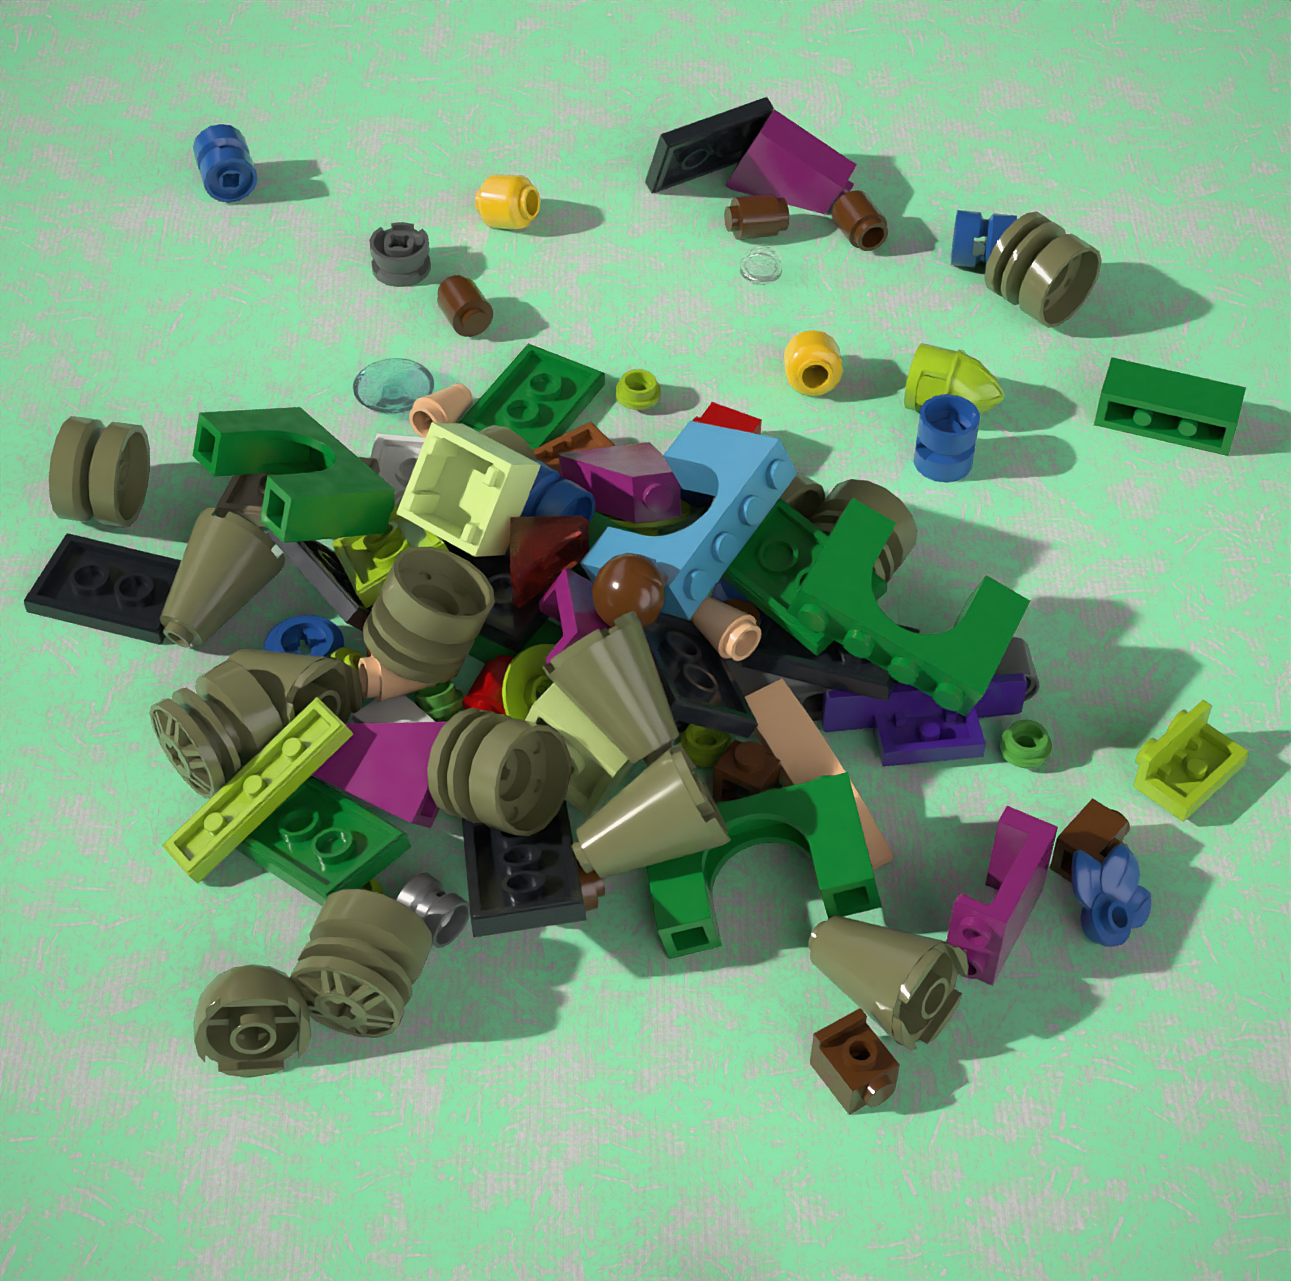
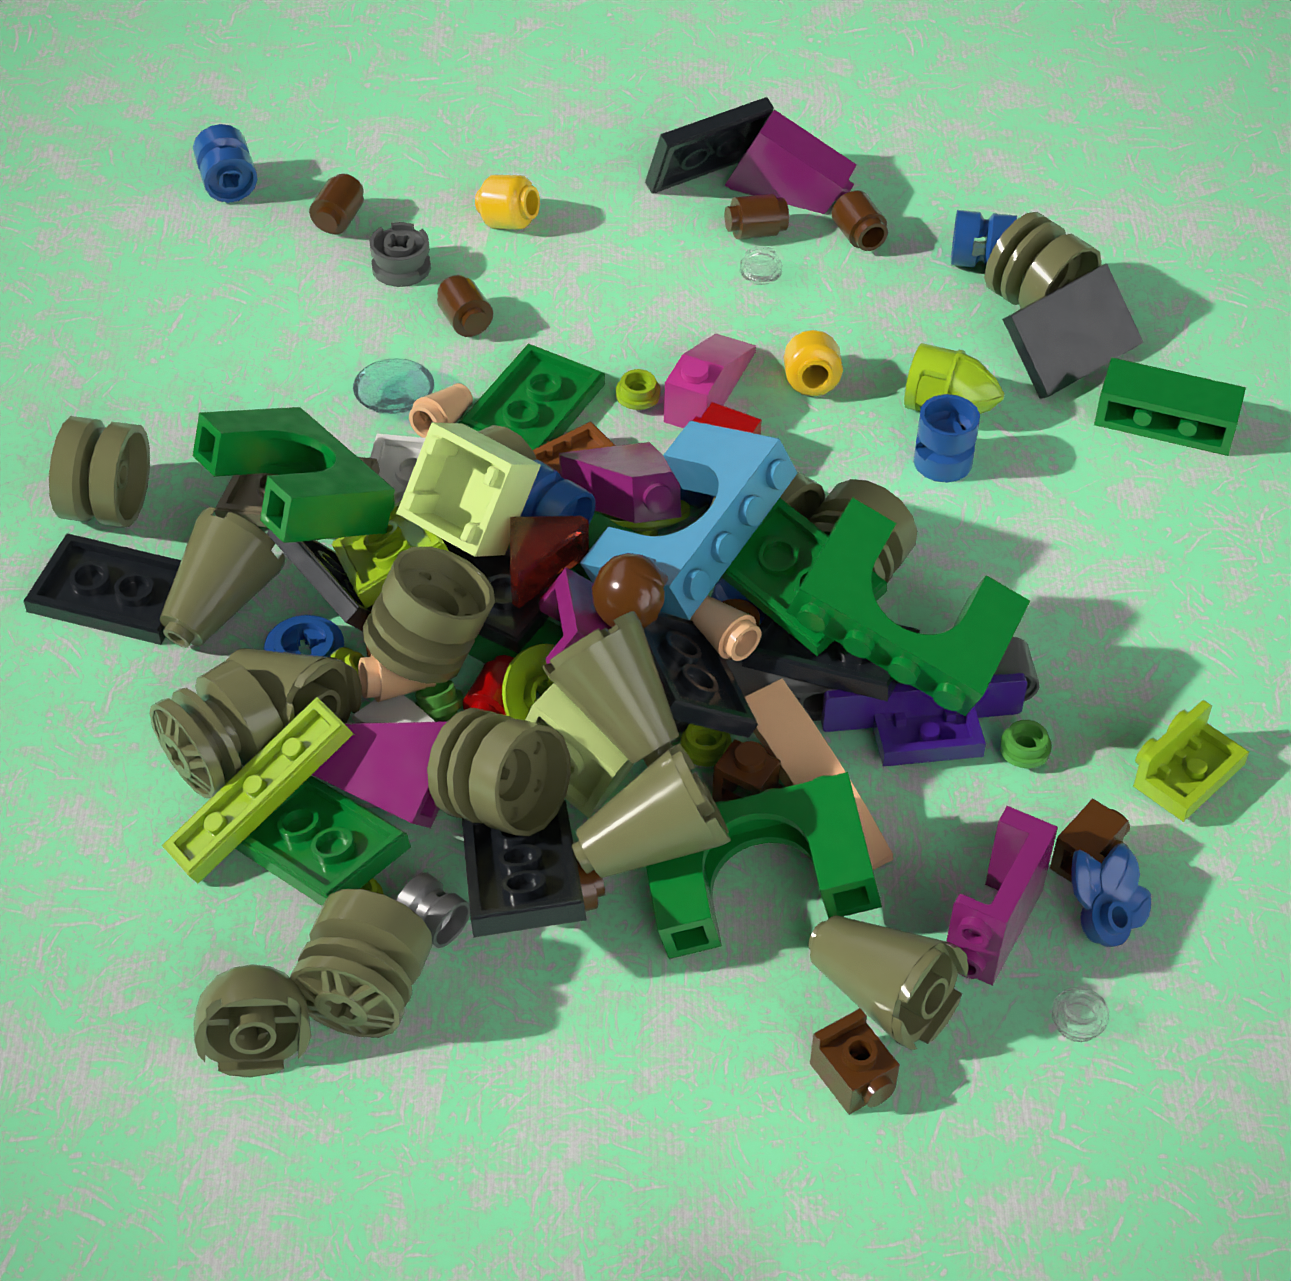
(337, 204): none -> reddish brown brick
(704, 376): none -> dark pink slope
(1073, 331): none -> black tile
(1080, 1014): none -> clear plate

